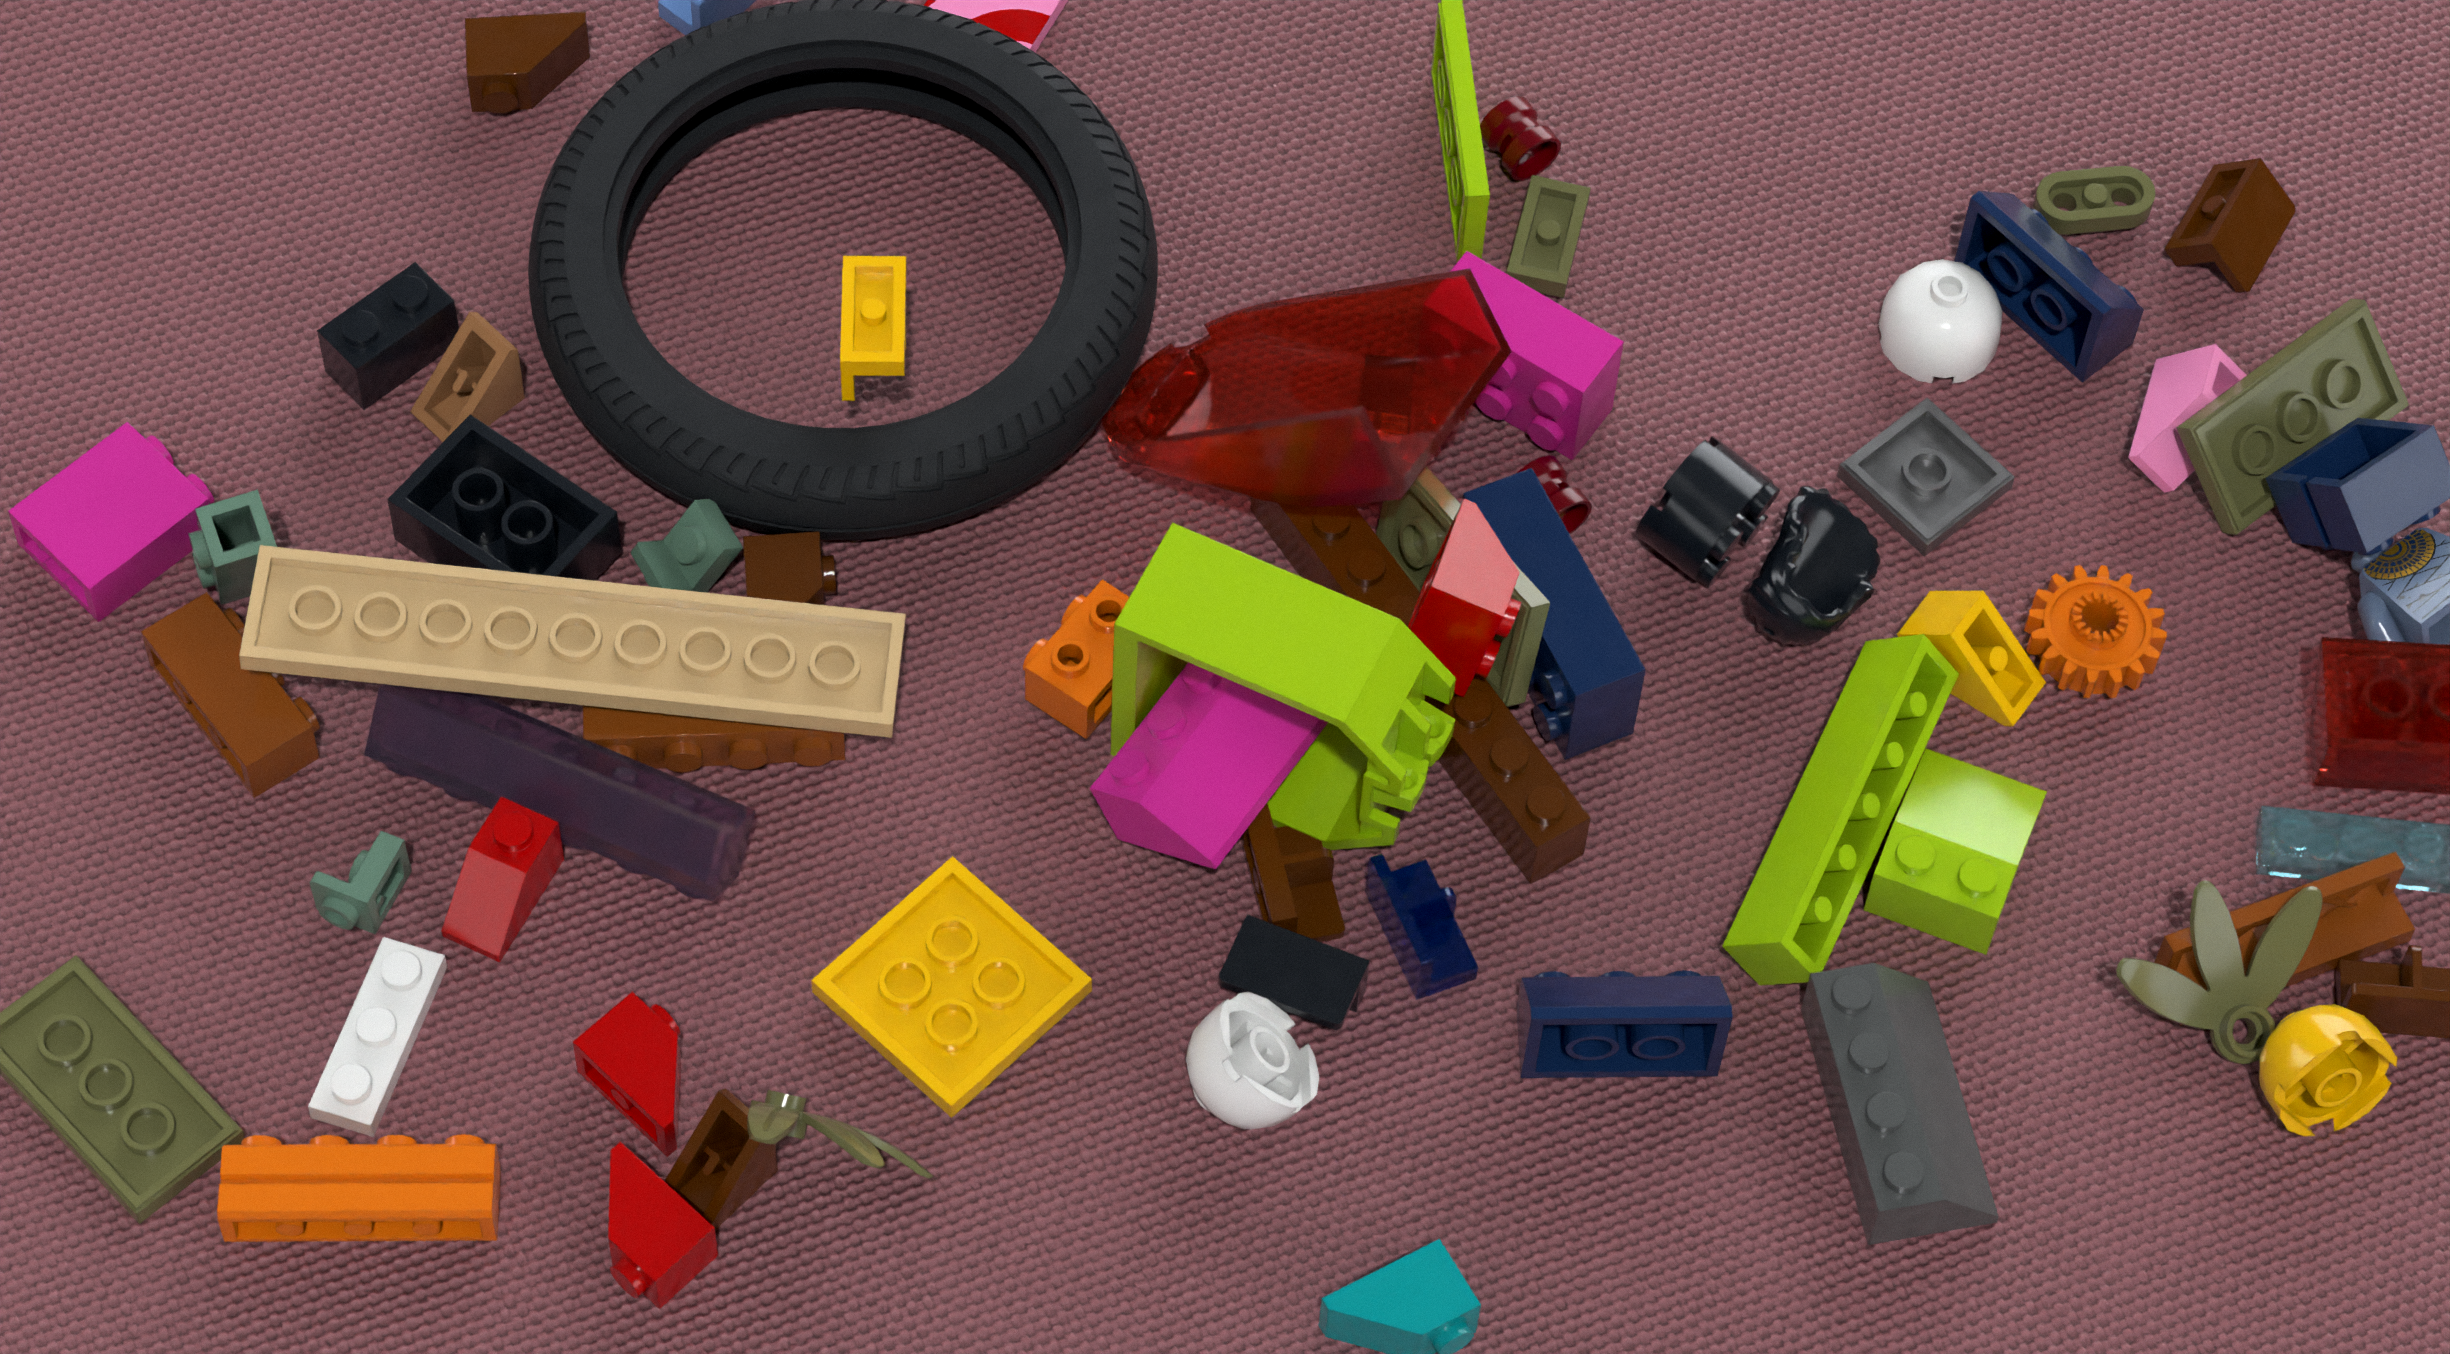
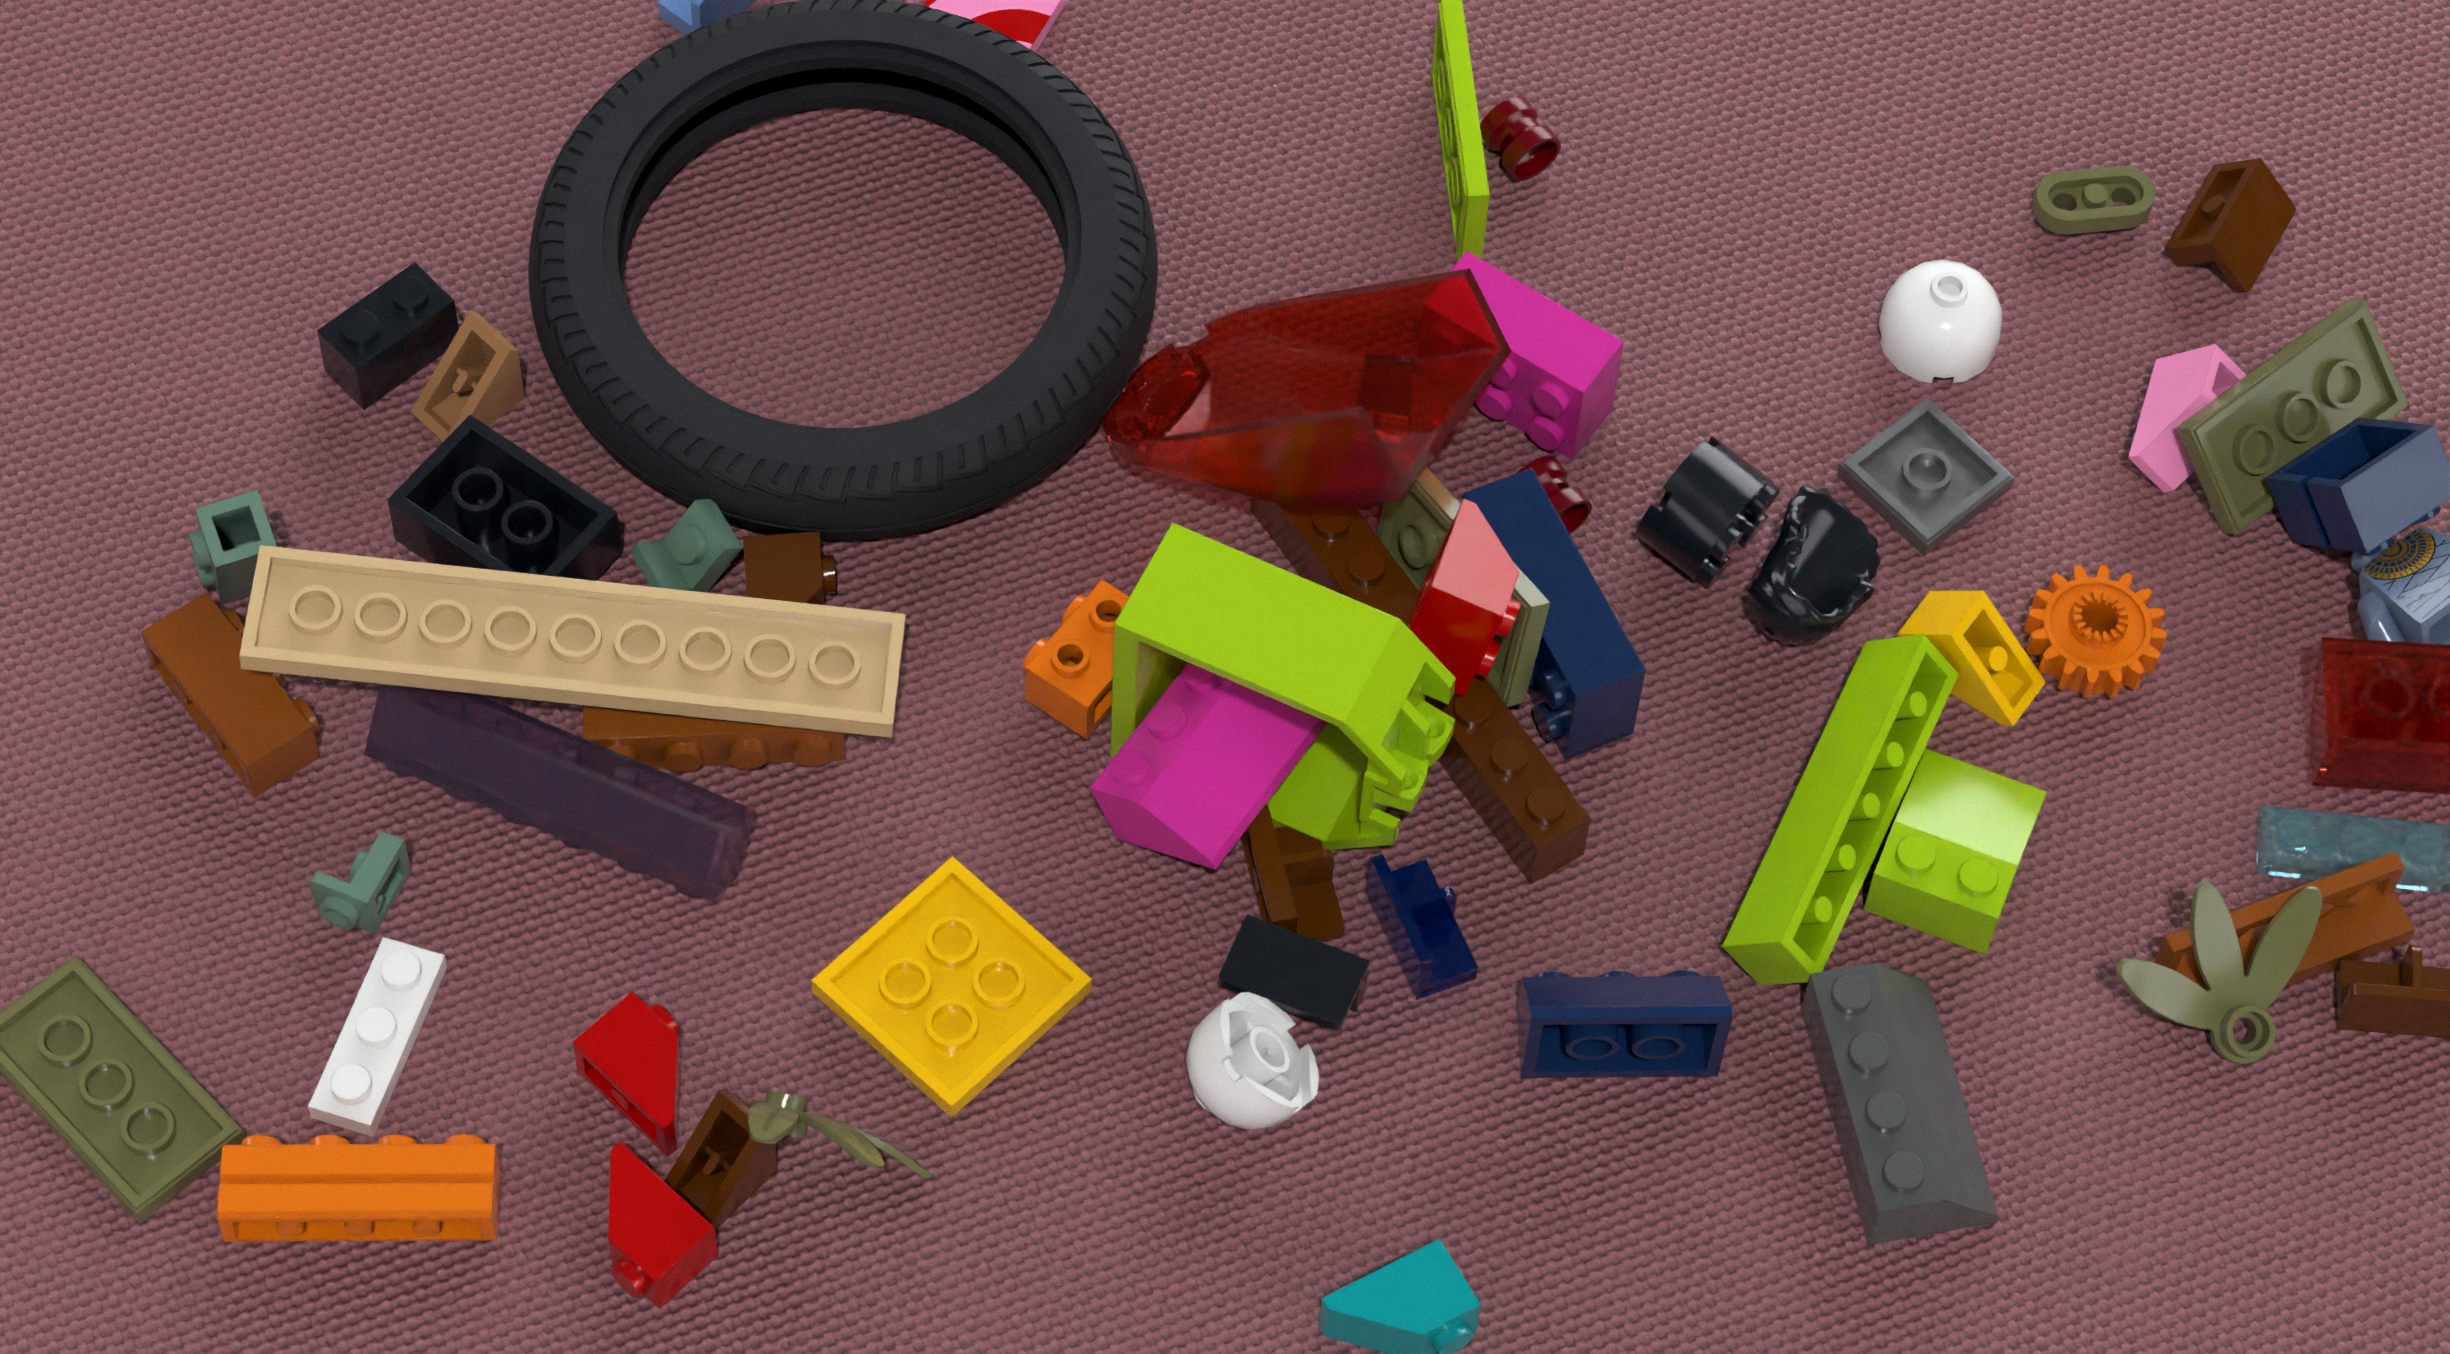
(111, 520): dark pink brick -> none
(503, 878): red slope -> none
(522, 58): reddish brown slope -> none
(872, 319): yellow panel -> none
(1548, 235): olive plate -> none
(2047, 284): dark blue slope -> none
(2324, 1068): yellow cylinder -> none

